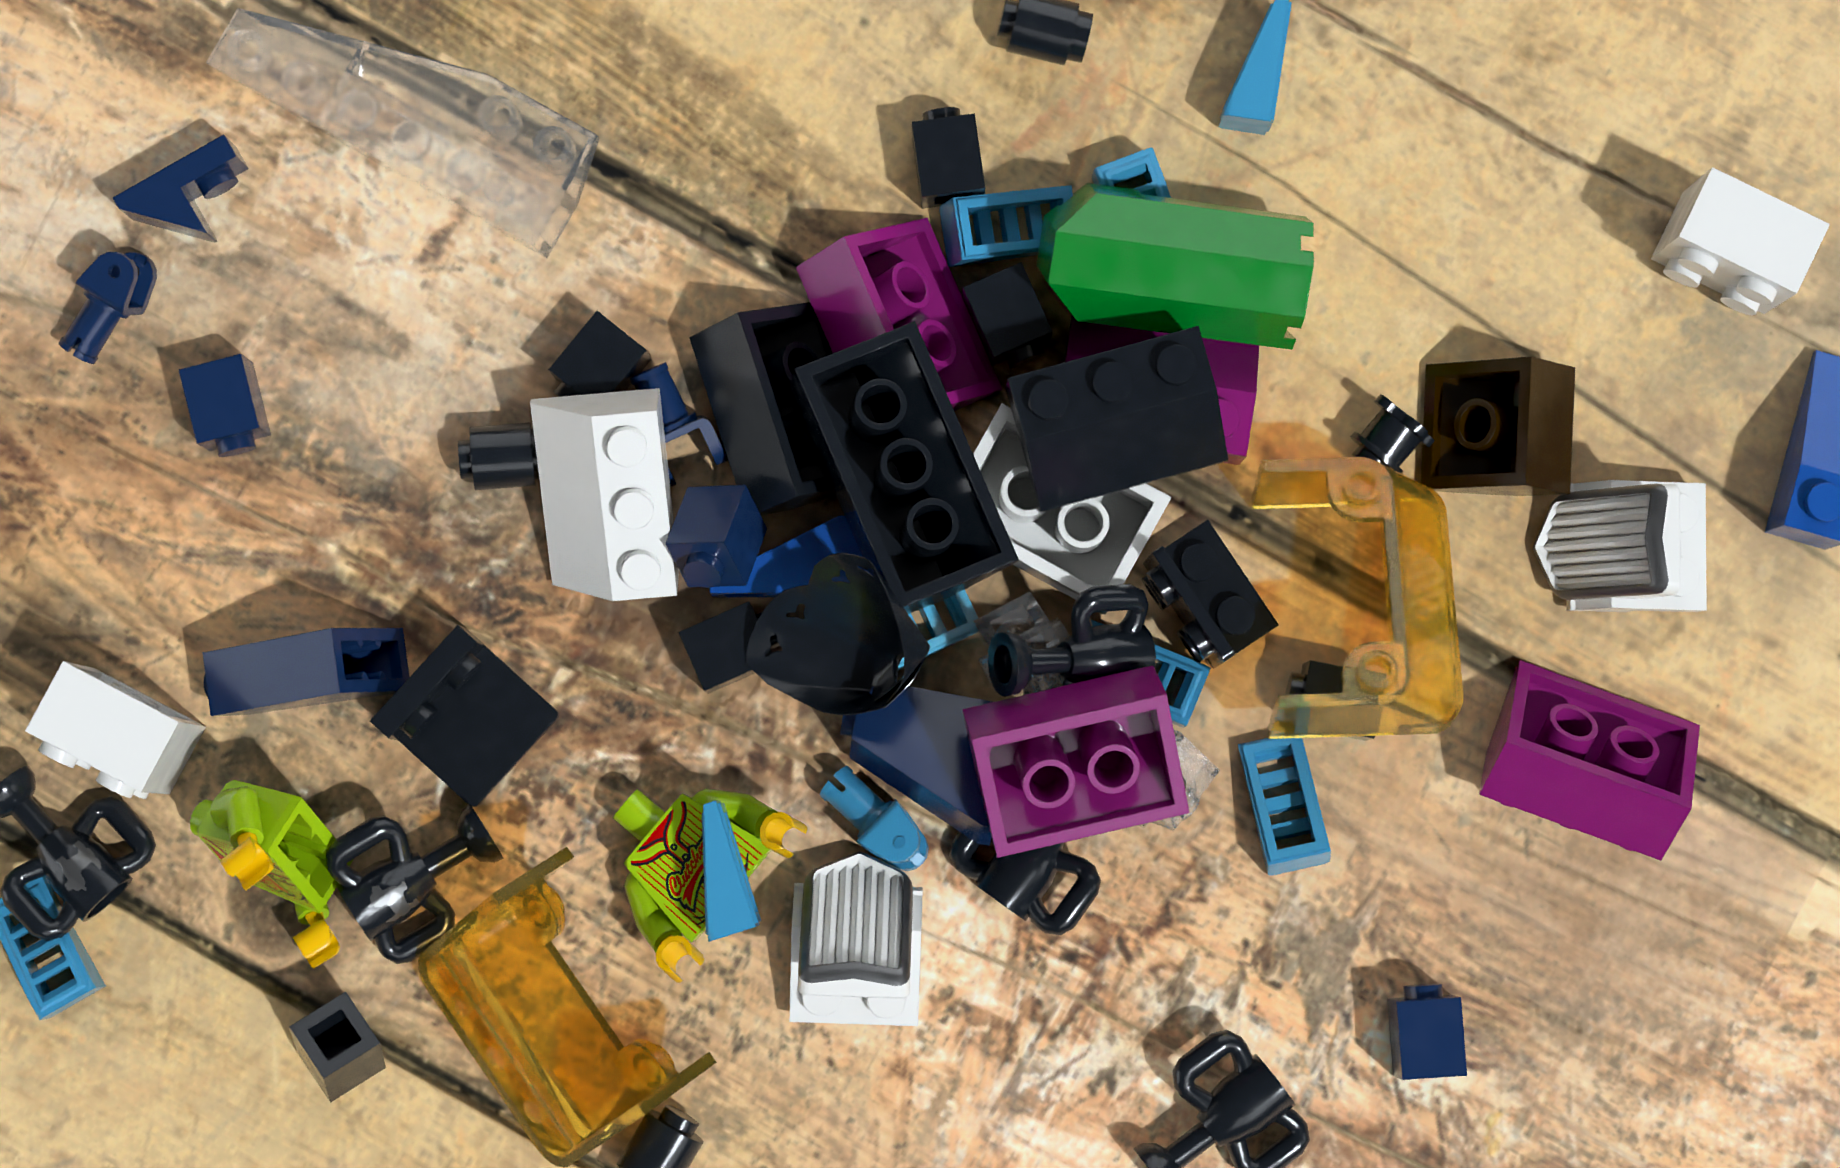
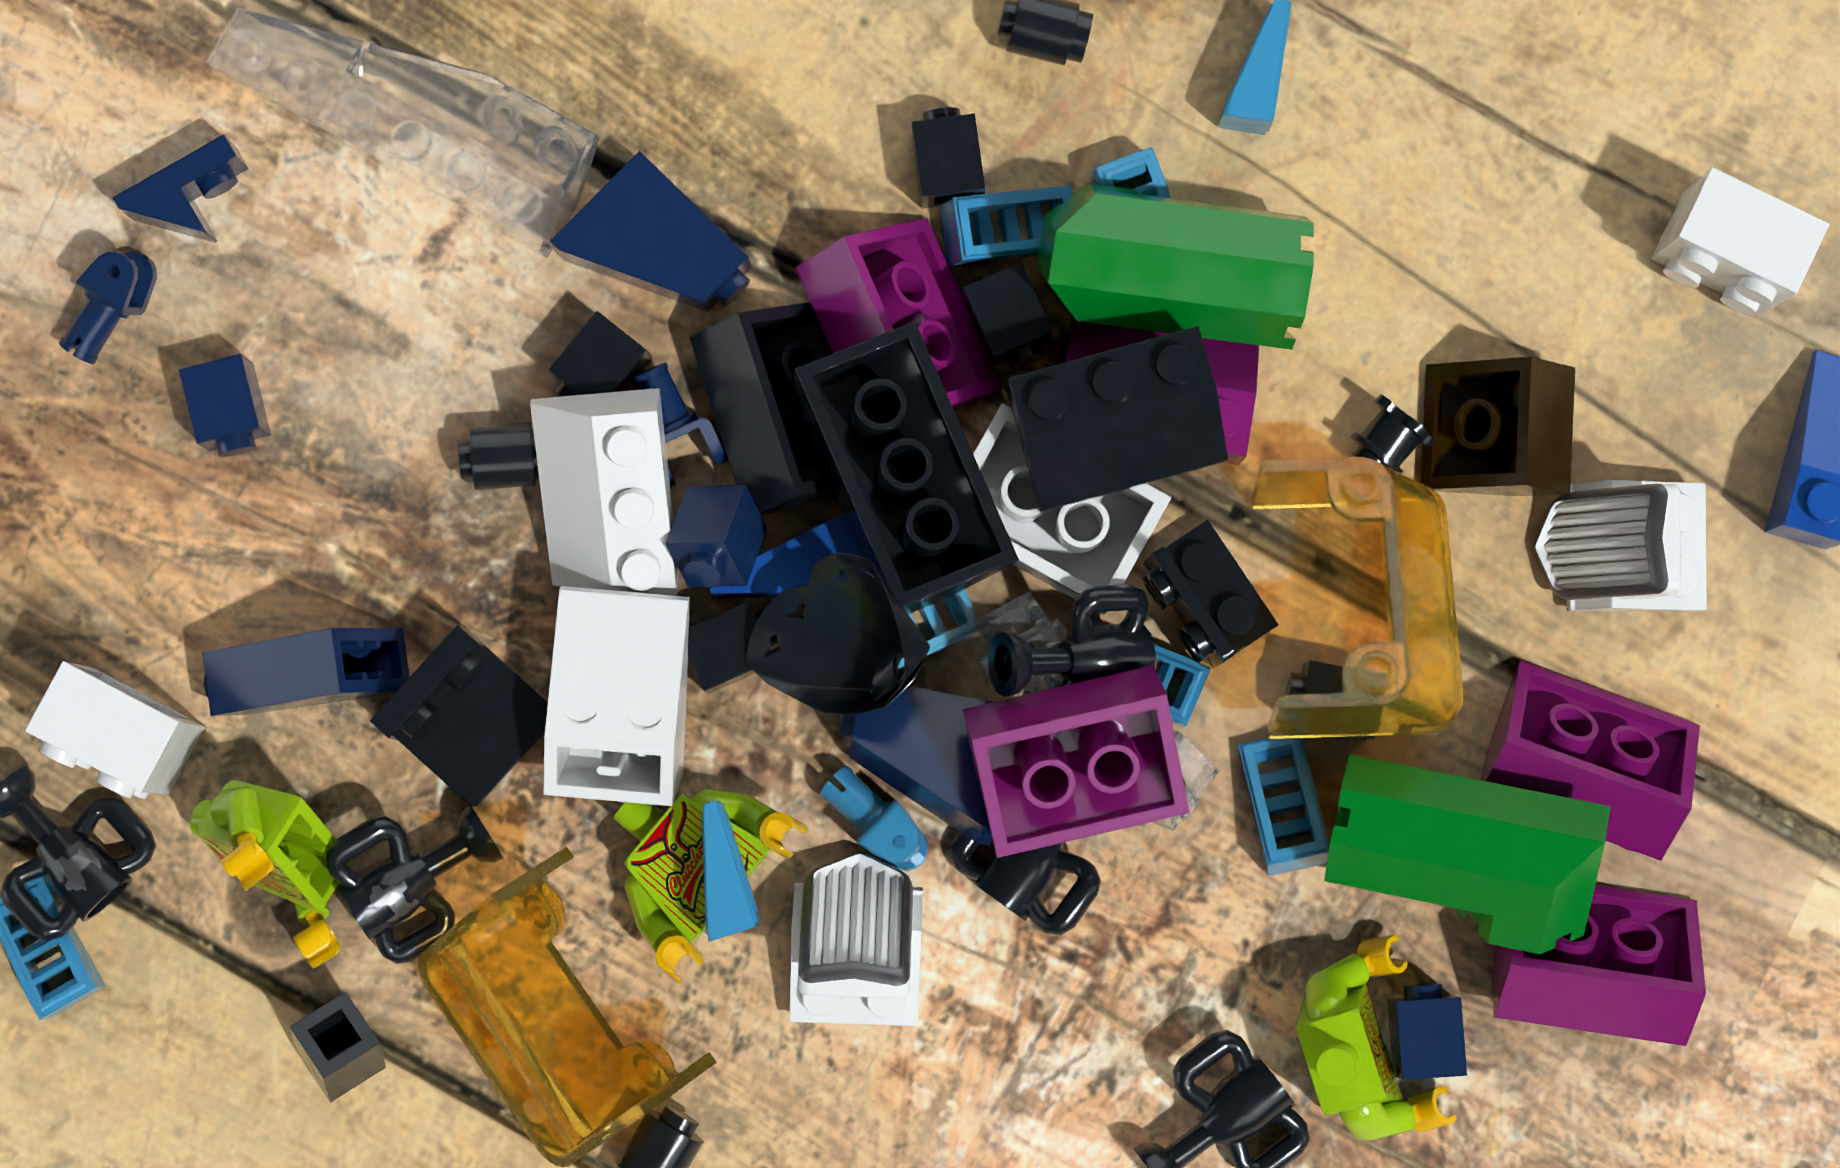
(617, 696): none -> white slope
(655, 240): none -> dark blue slope
(1349, 1051): none -> lime torso
(1482, 847): none -> green brick
(1626, 977): none -> magenta slope

